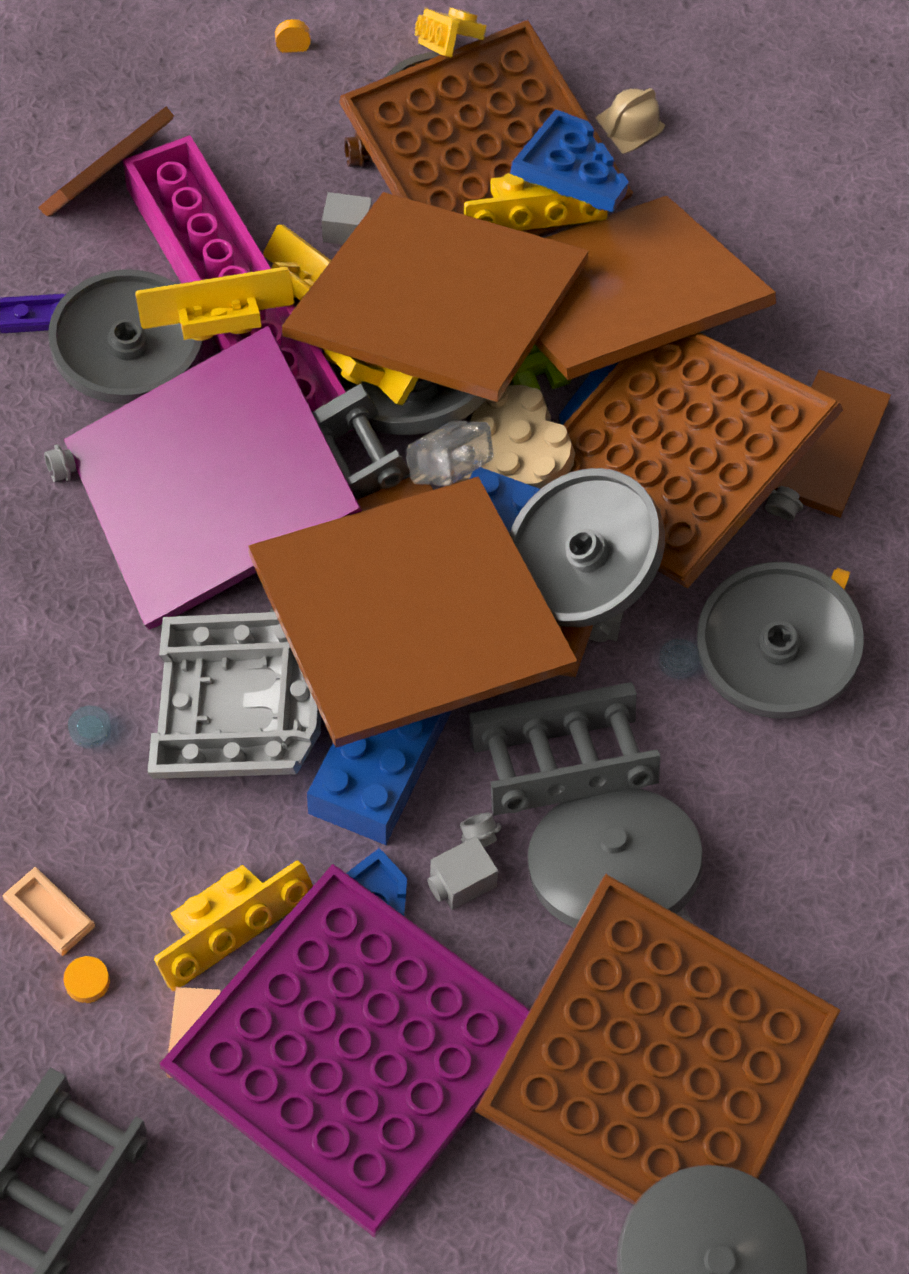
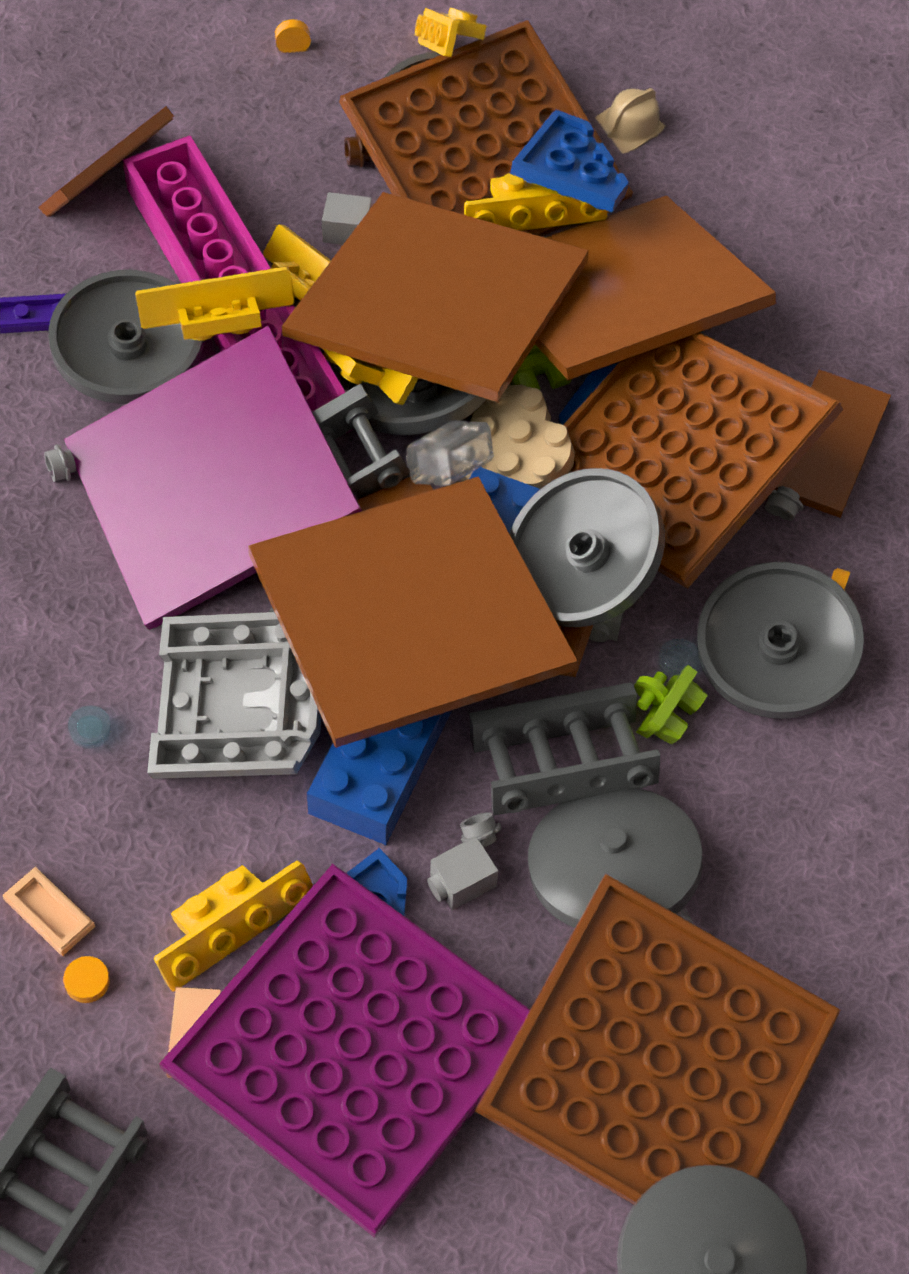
(678, 691): none -> lime hips

